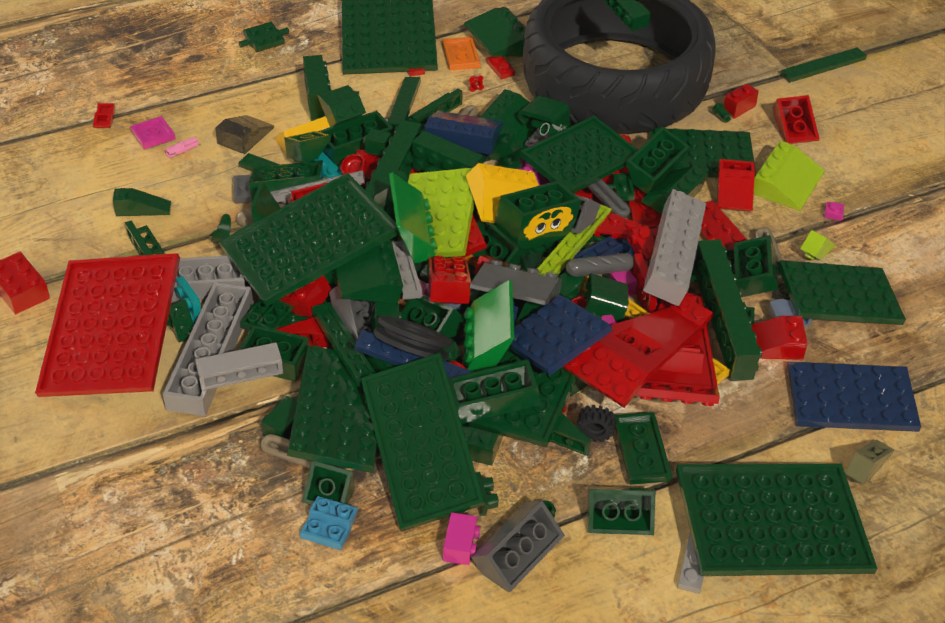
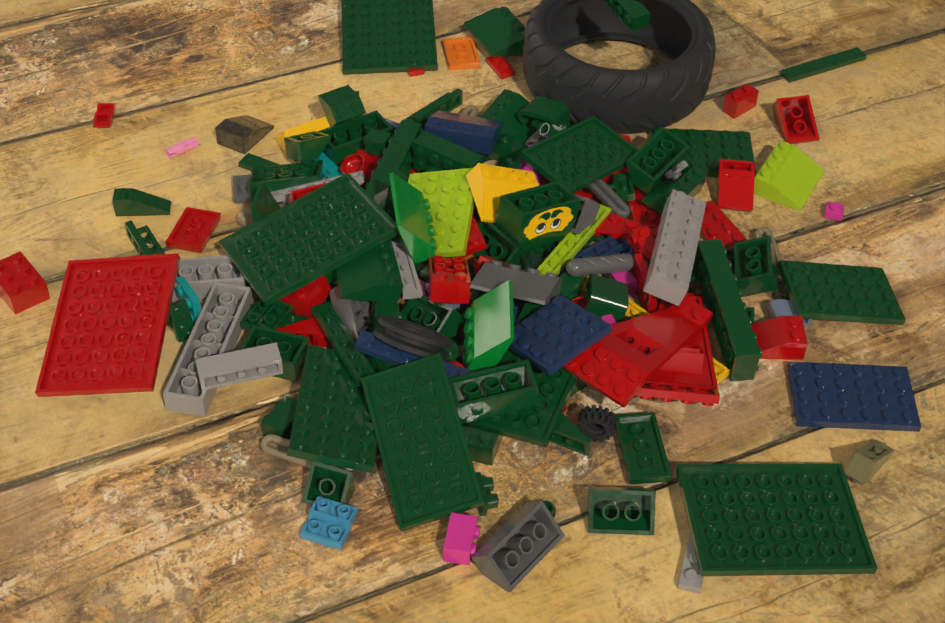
(152, 132): dark pink plate -> none
(193, 229): none -> red plate
(223, 229): dark green helmet -> none
(263, 37): dark green plate -> none
(316, 83): dark green brick -> none
(404, 100): dark green tile -> none
(472, 80): red plate -> none
(675, 172): none -> dark grey plate
(719, 109): dark green pin -> none
(816, 246): lime slope -> none

